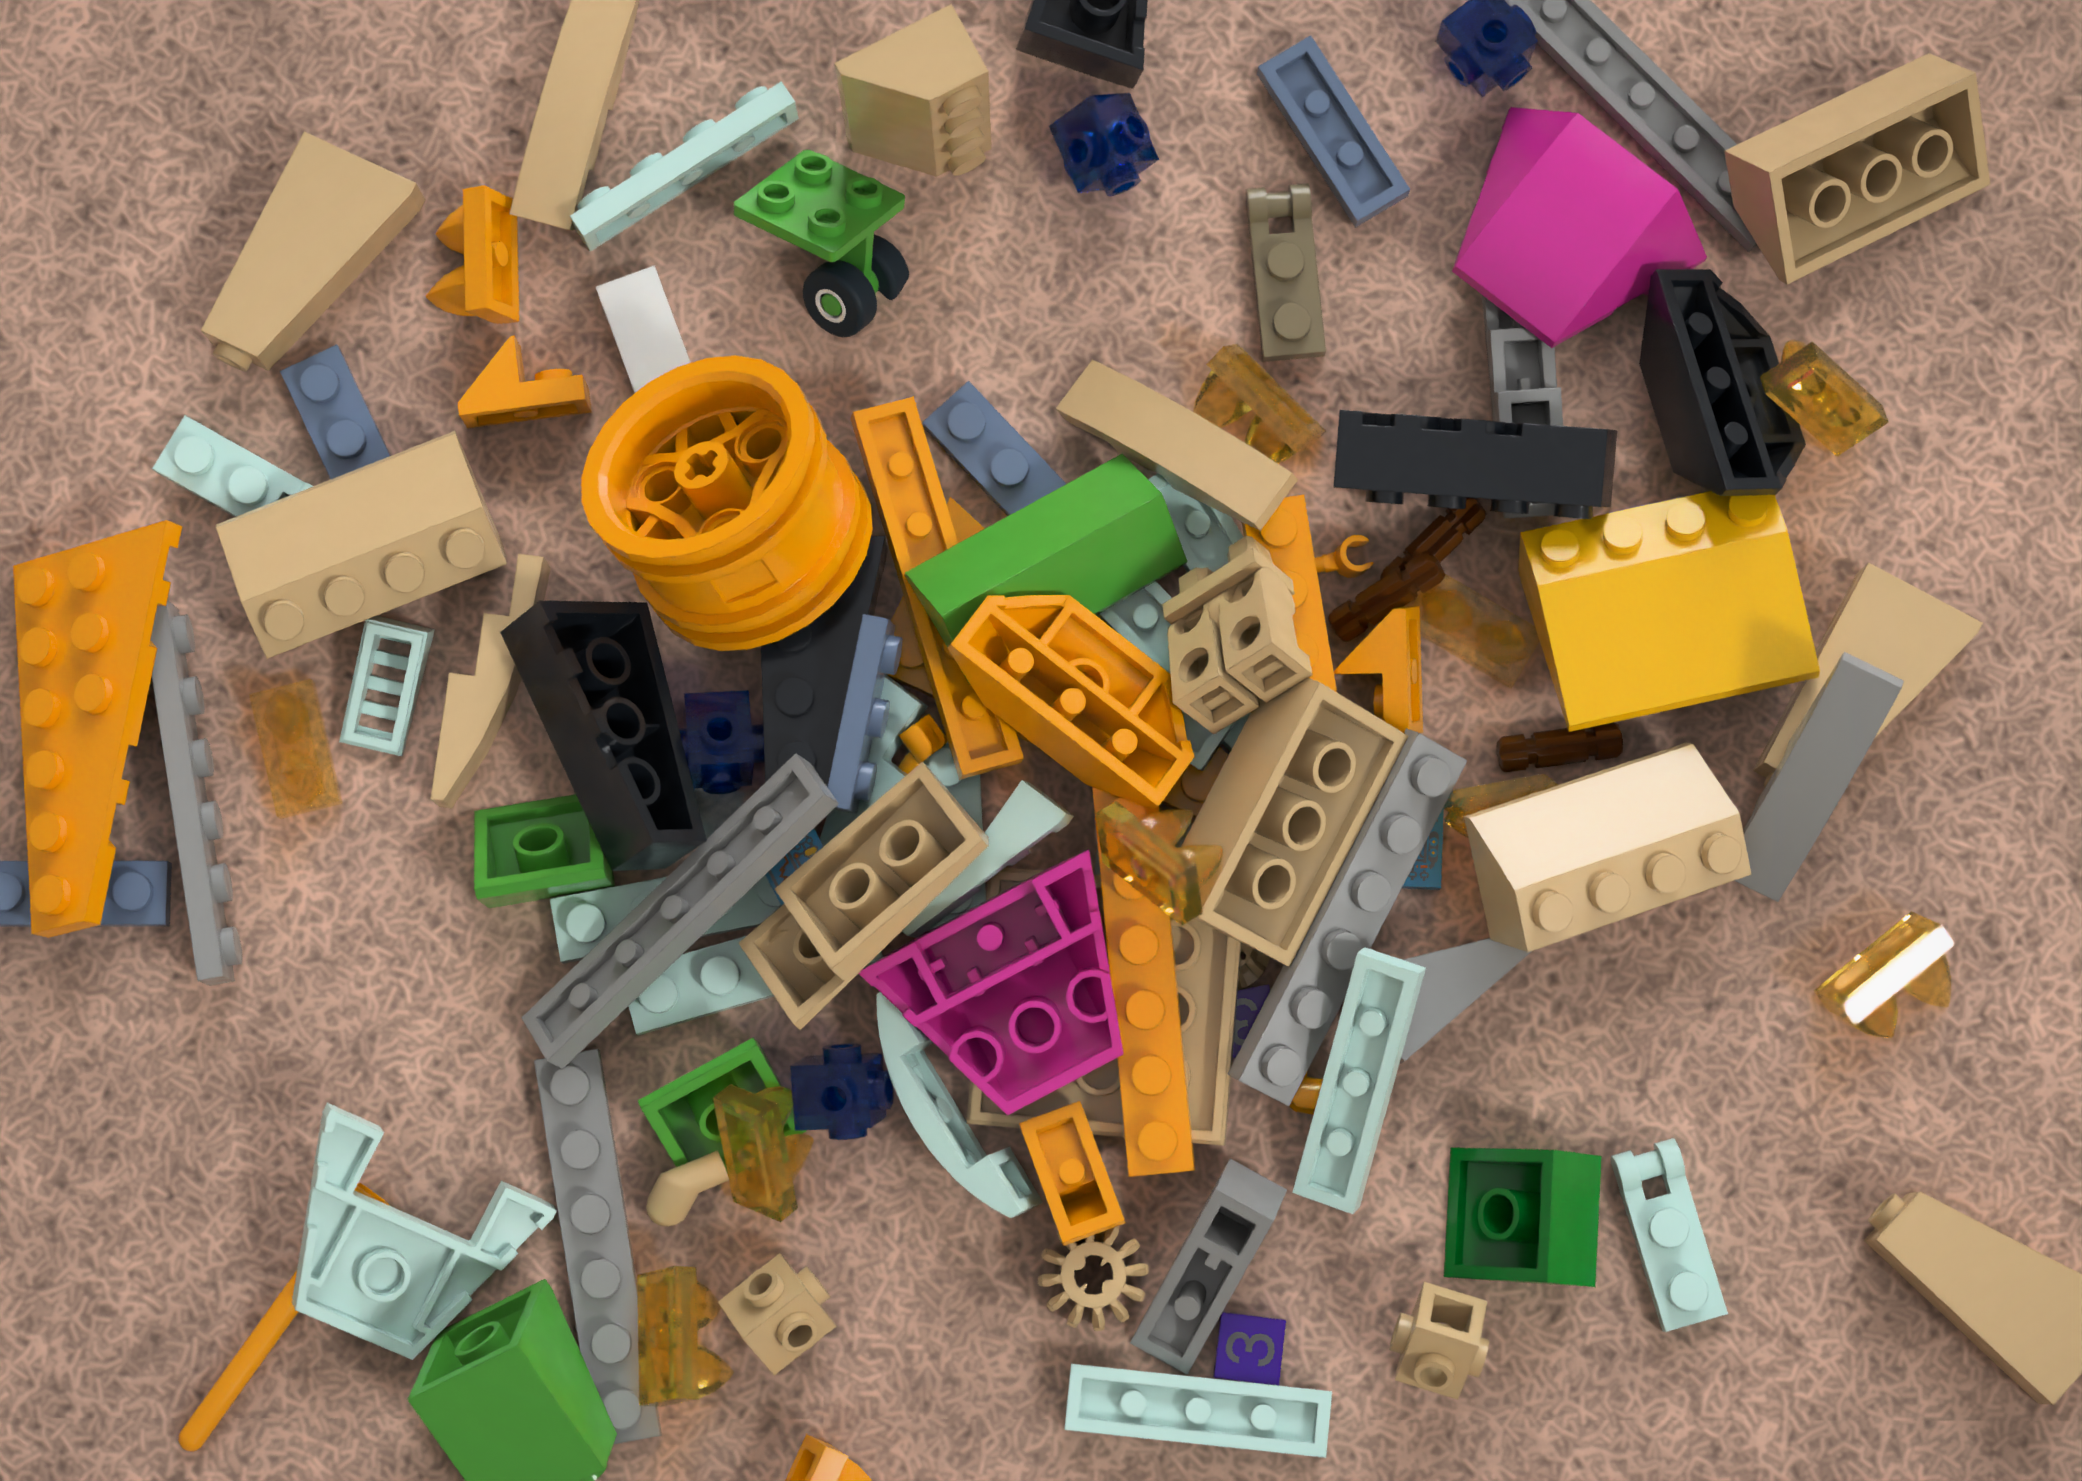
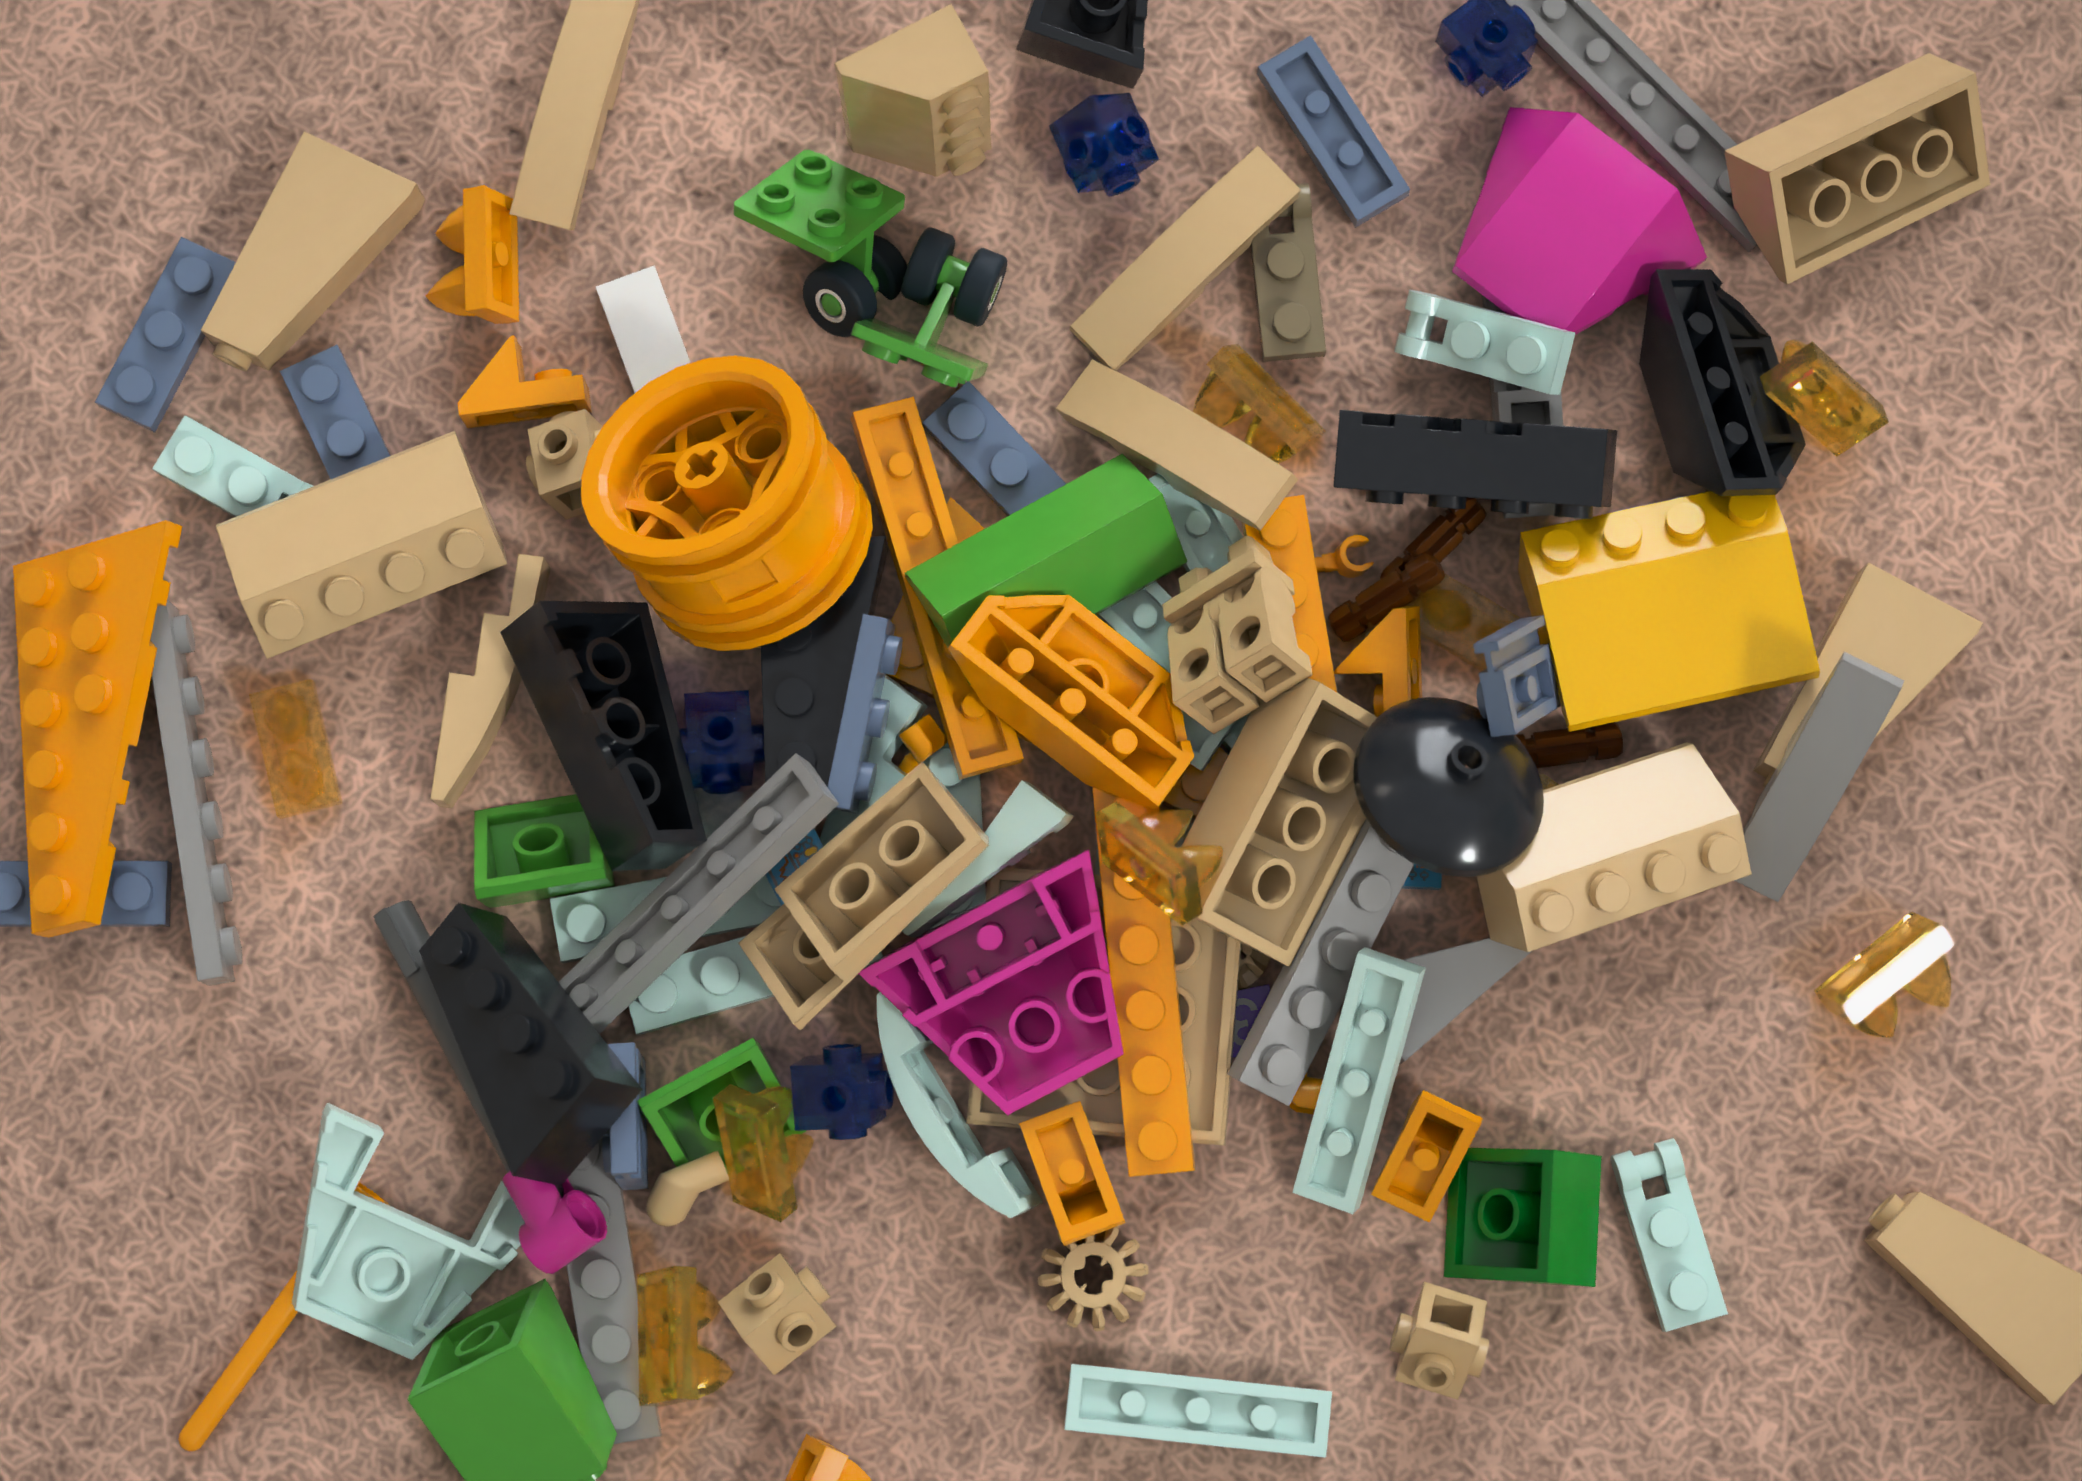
(165, 336): none -> sand blue plate
(414, 665): light aqua slope -> none
(526, 1044): none -> black wedge
(557, 1218): none -> piece
(559, 458): none -> tan brick
(626, 1144): none -> sand blue plate
(704, 152): light aqua plate -> none
(930, 271): none -> plate
(1185, 259): none -> tan slope
(1209, 1266): light grey slope -> none
(1249, 1348): dark purple tile -> none
(1426, 1155): none -> light orange slope
(1432, 804): none -> black dish
(1487, 343): none -> light aqua plate
(1518, 677): none -> sand blue plate

